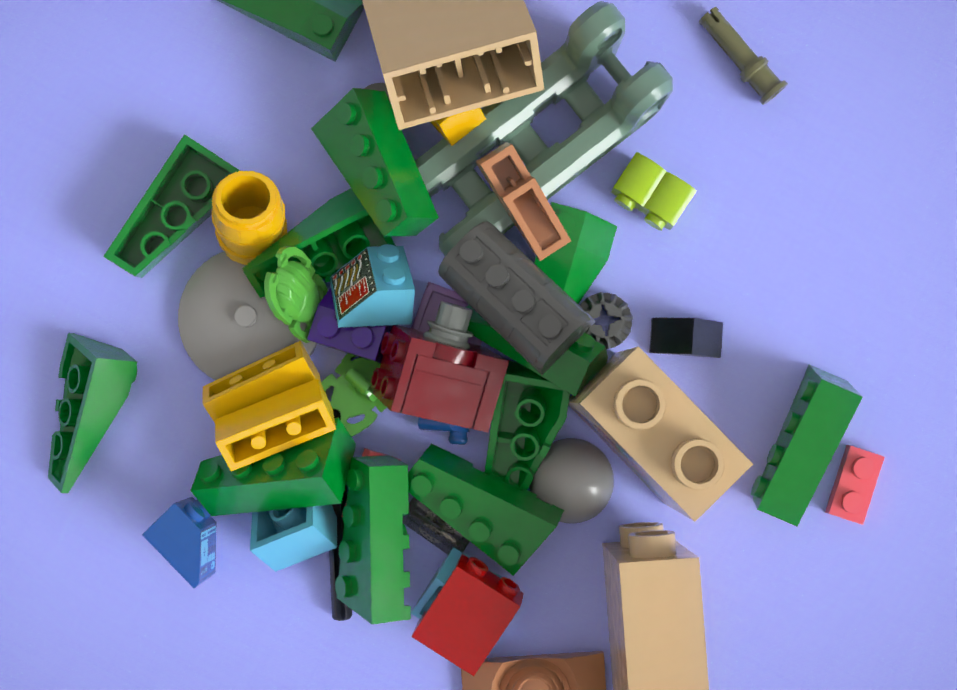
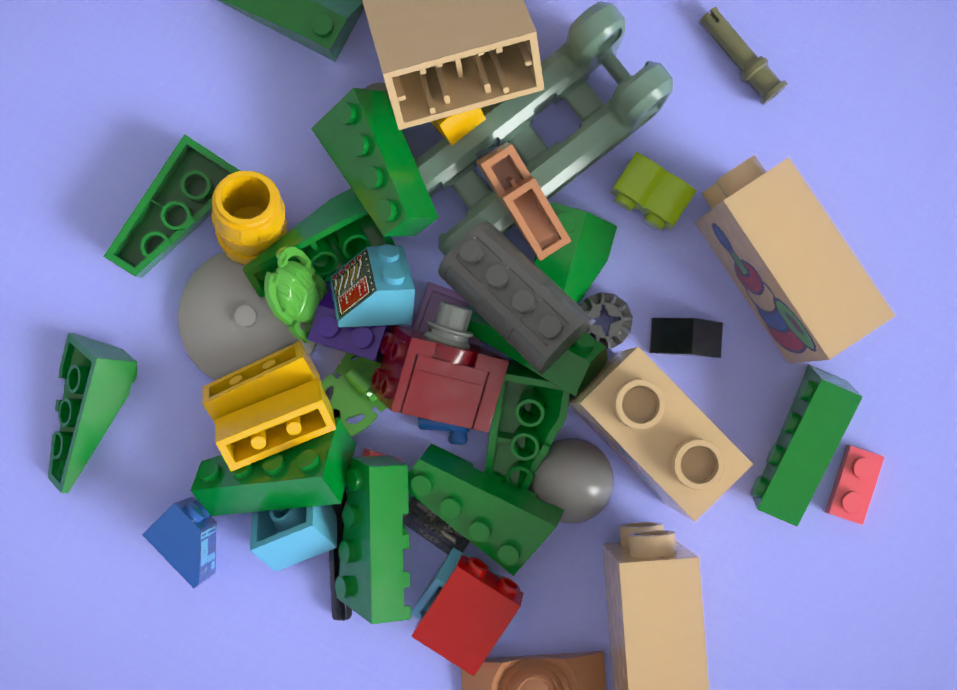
(790, 261): none -> tan brick

